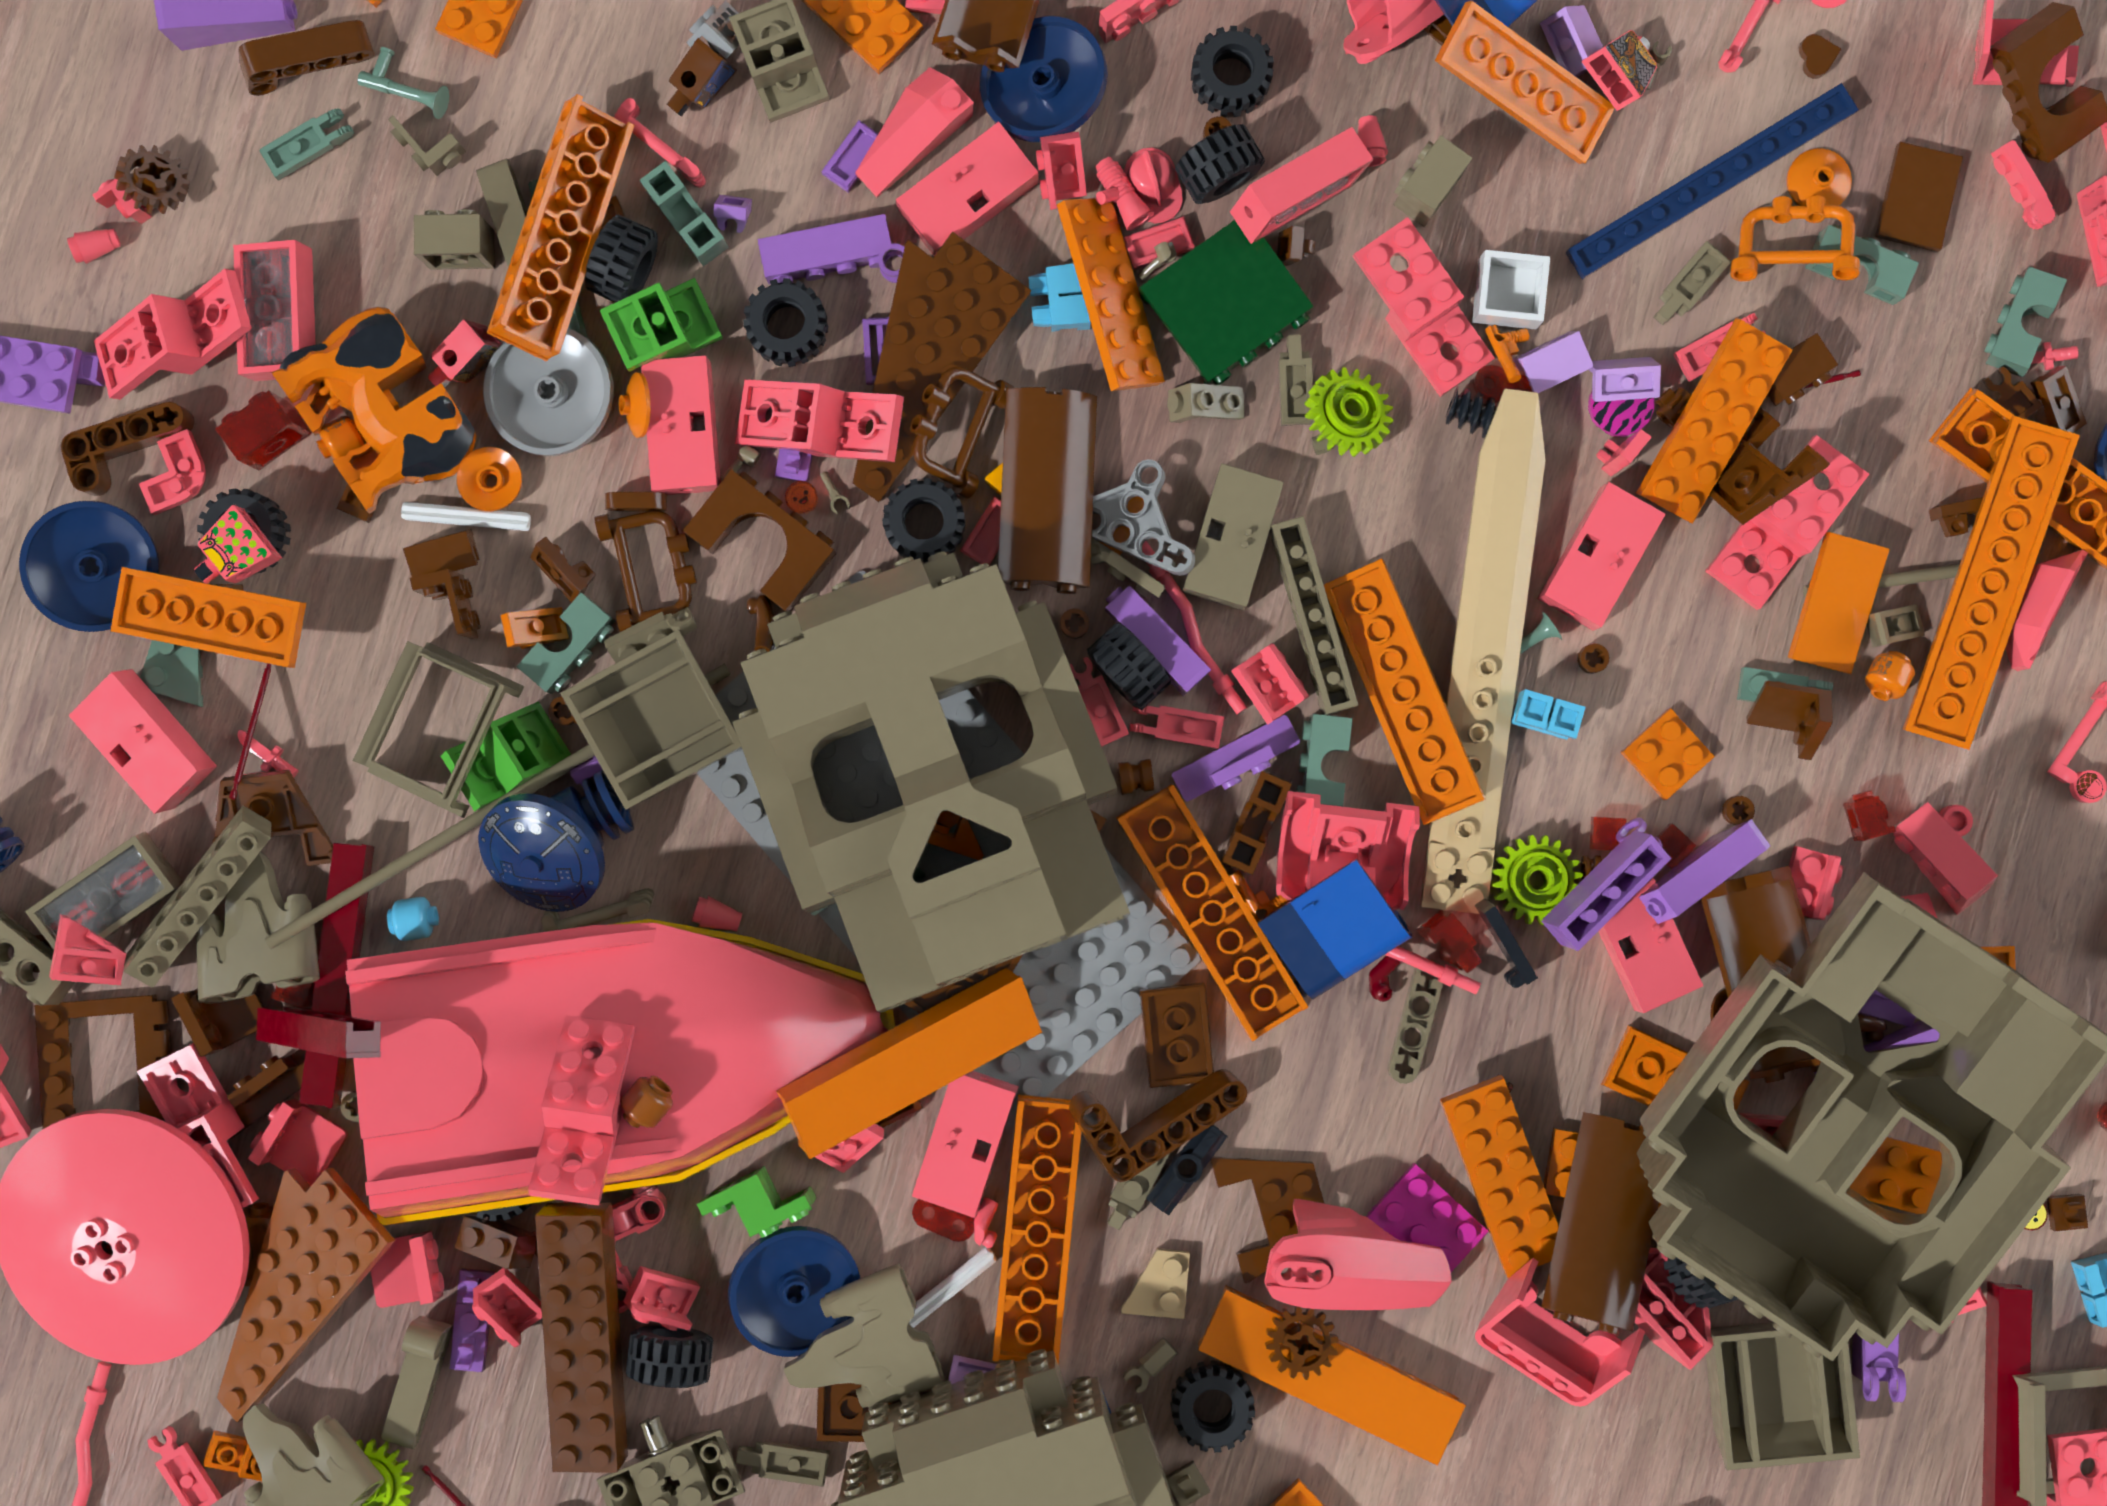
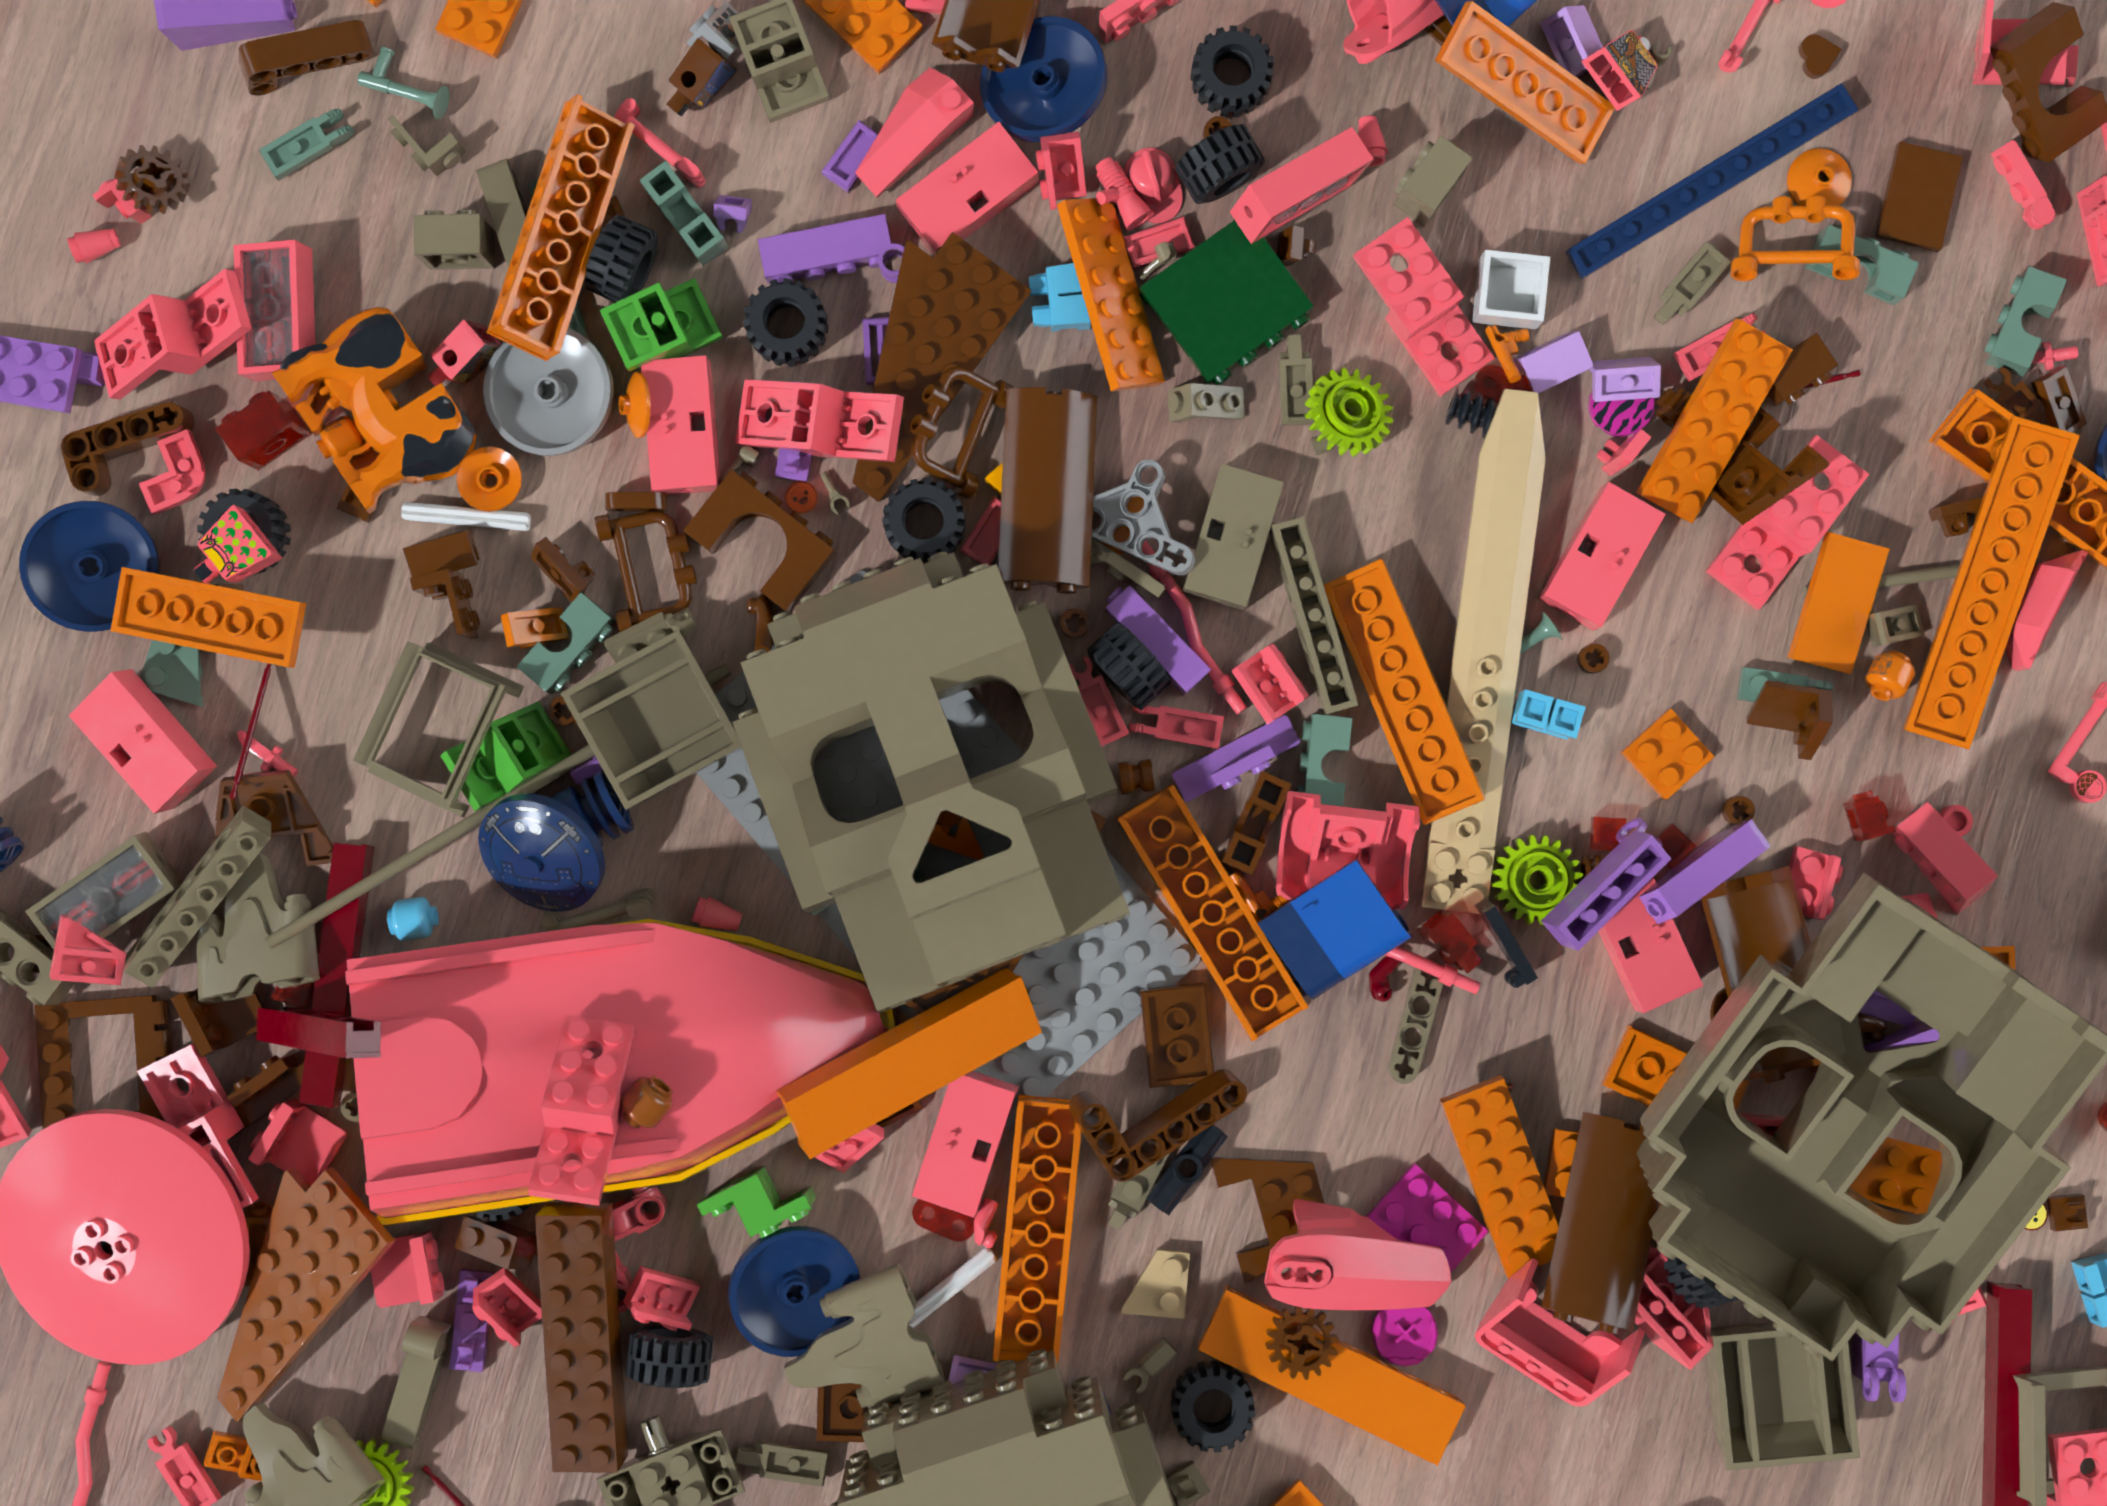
(1404, 1335): none -> dark pink tile

